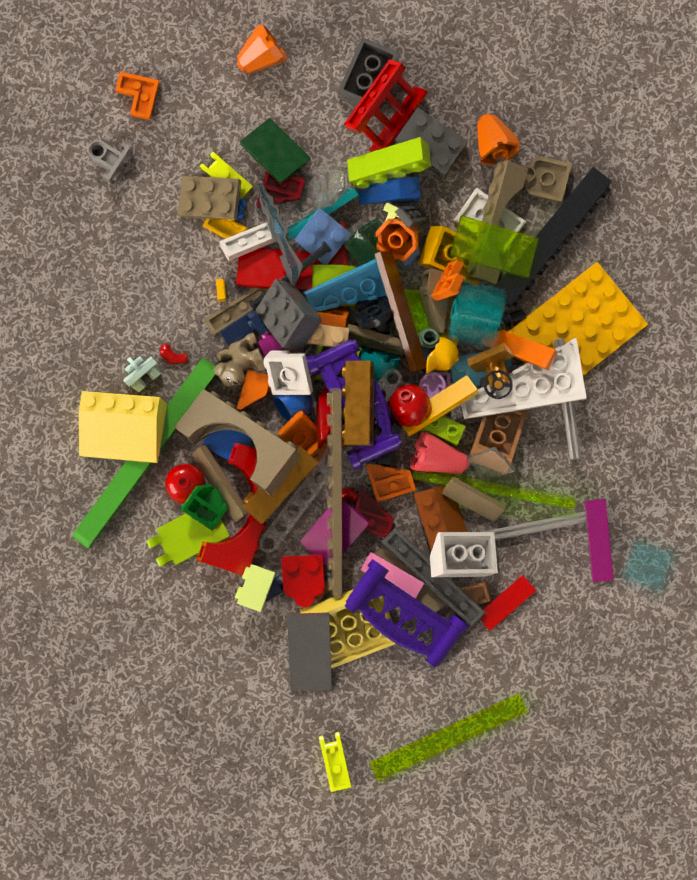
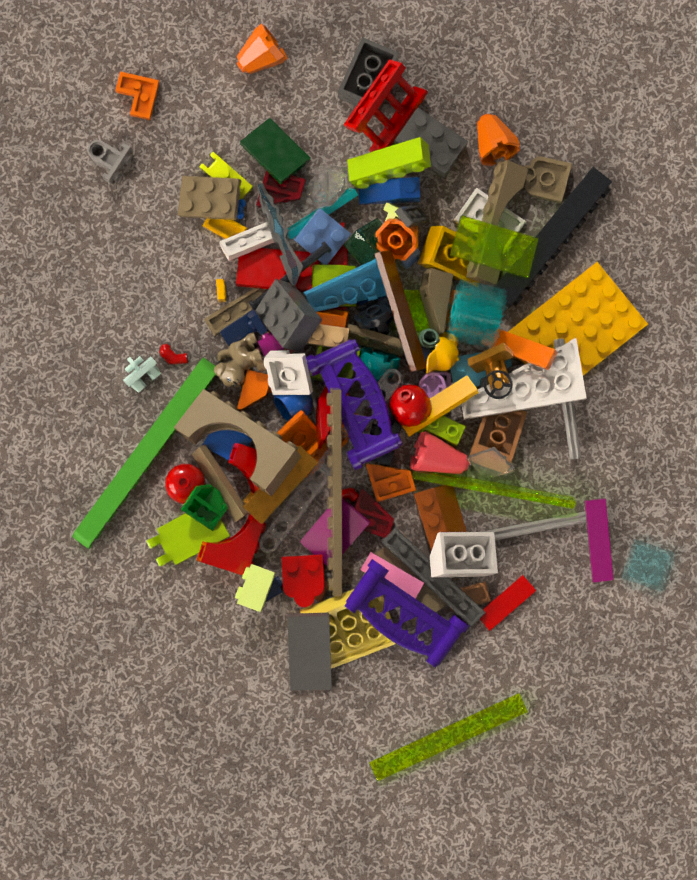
(121, 426): light yellow slope -> none
(335, 763): neon yellow hinge -> none
(358, 403): pearl gold brick -> none
(450, 281): orange plate -> none
(473, 499): dark tan tile -> none
(512, 318): black axle -> none

